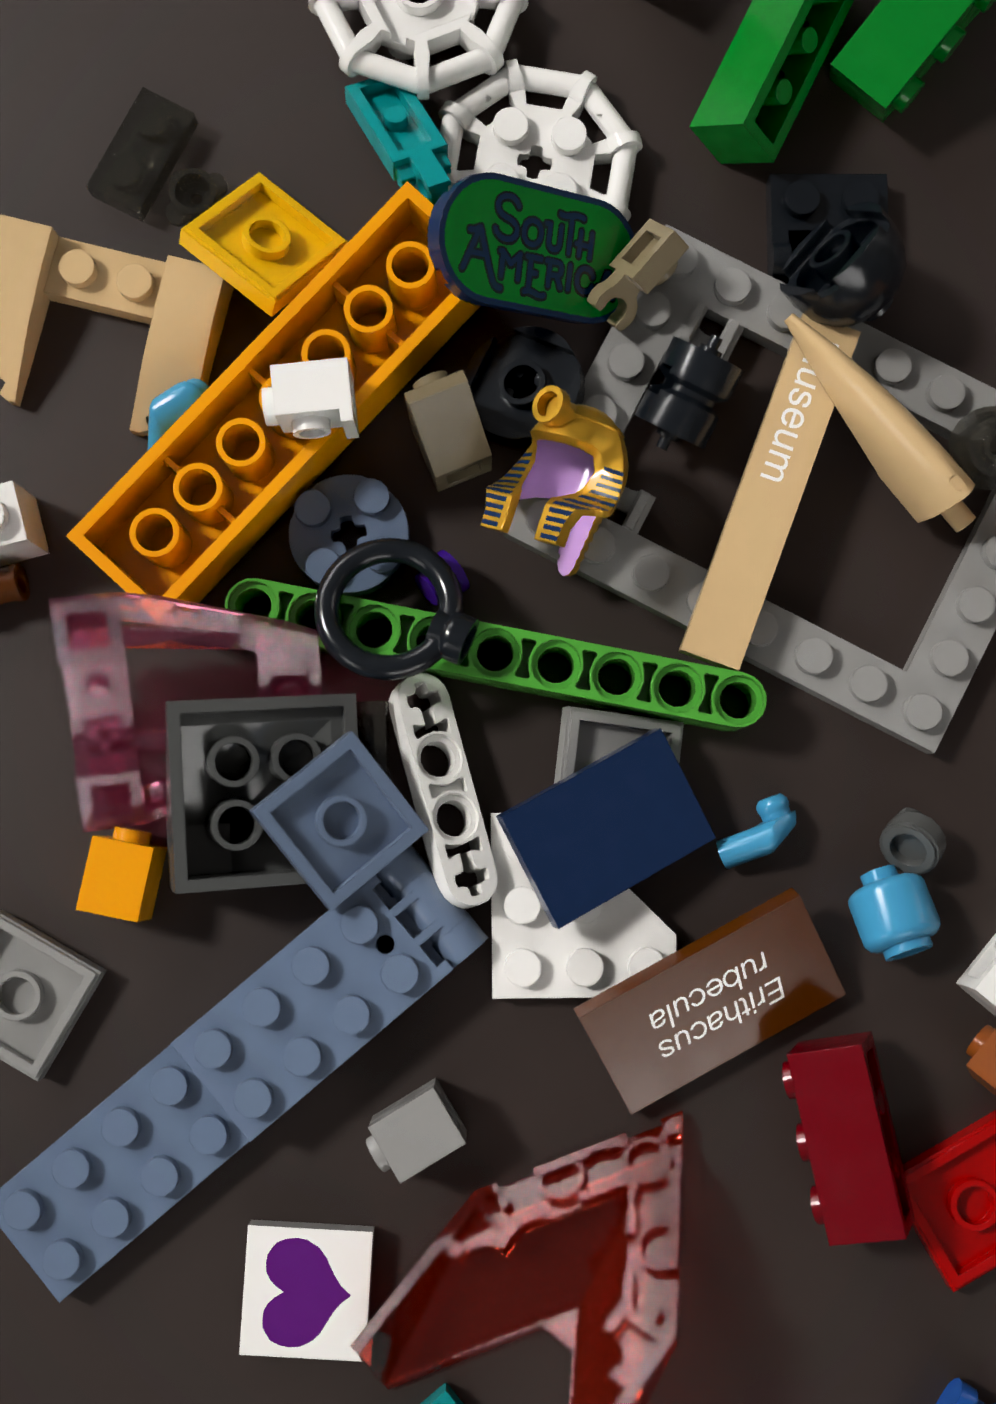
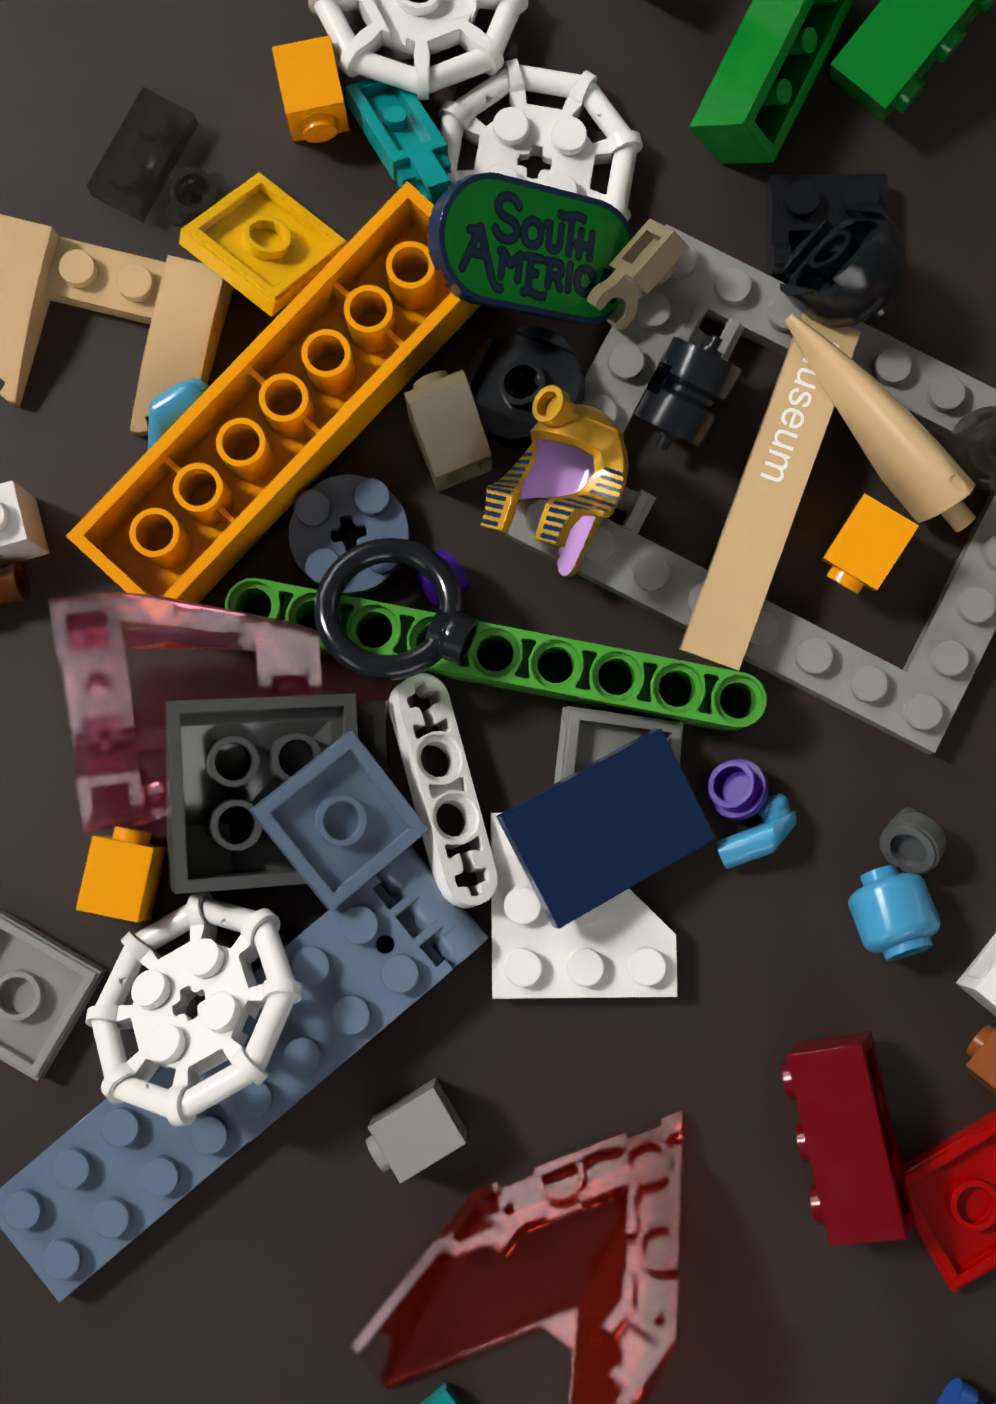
(160, 1002): none -> white plate
(306, 1289): tile -> none
(311, 89): none -> light orange brick
(311, 398): white brick -> none
(711, 1000): reddish brown tile -> none
(738, 789): none -> dark purple plate
(868, 545): none -> light orange brick

